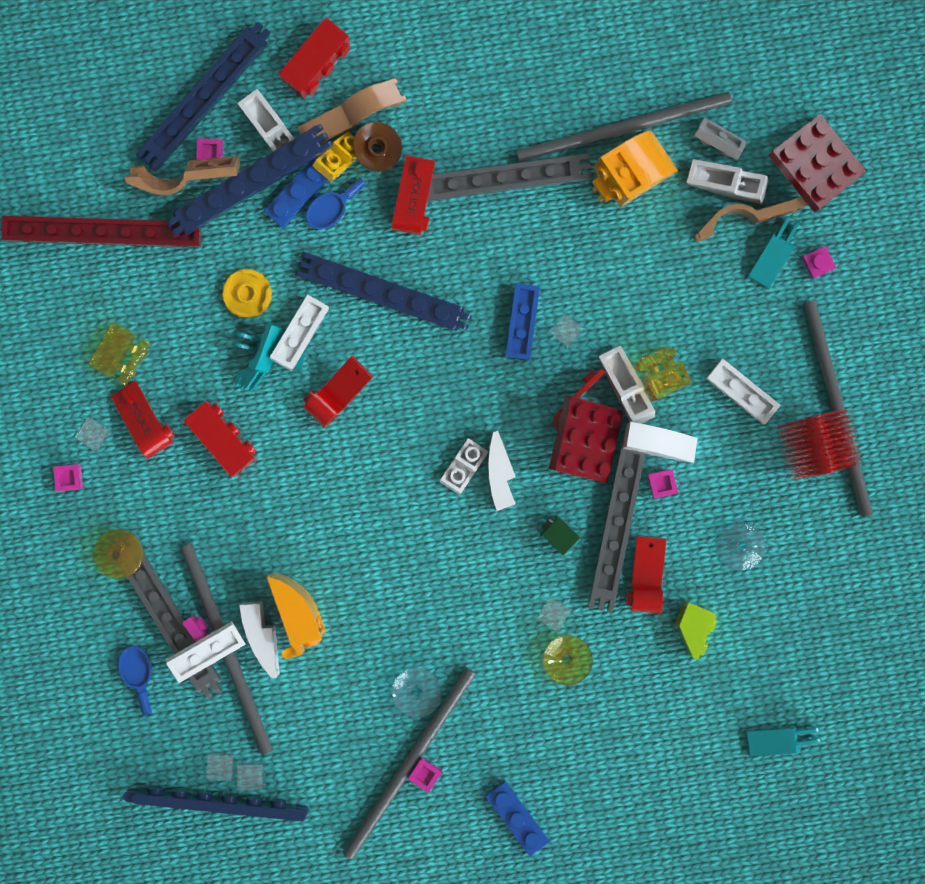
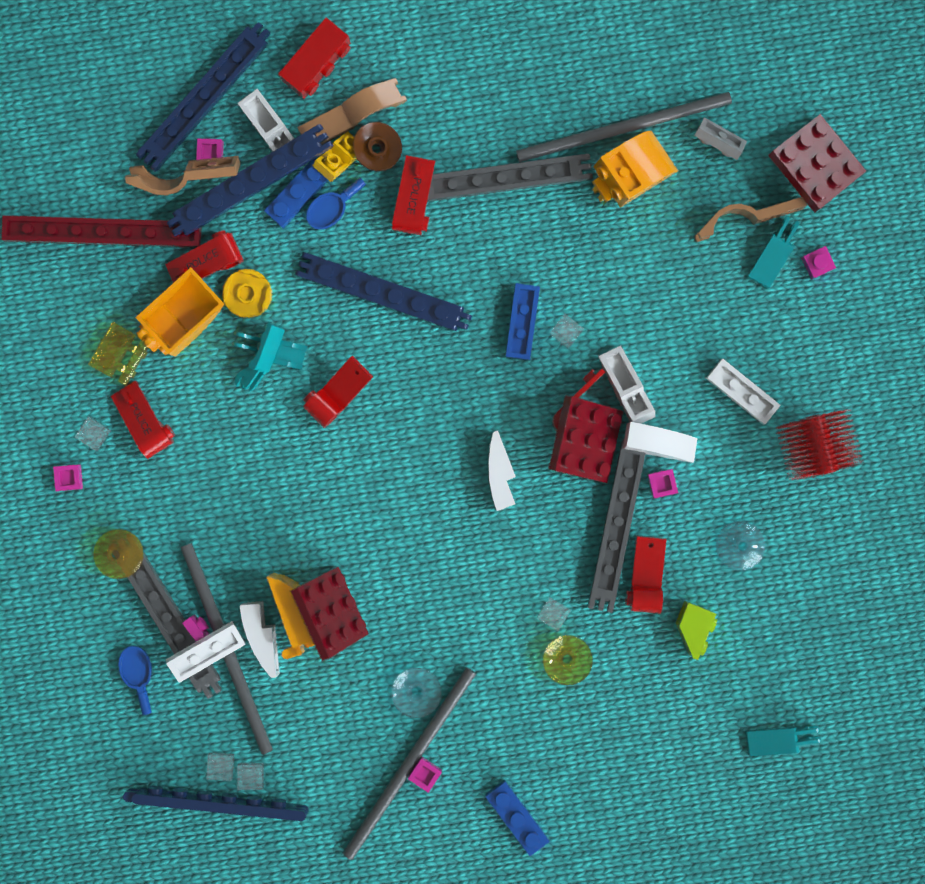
(178, 314): none -> light orange piece
(208, 258): none -> red door
(221, 438): red brick -> none
(299, 332): white plate -> none
(329, 613): none -> dark red plate
(463, 466): white slope -> none
(559, 534): dark green brick -> none
(664, 381): clear yellow plate -> none
(728, 181): white slope -> none
(836, 402): dark grey piece -> none

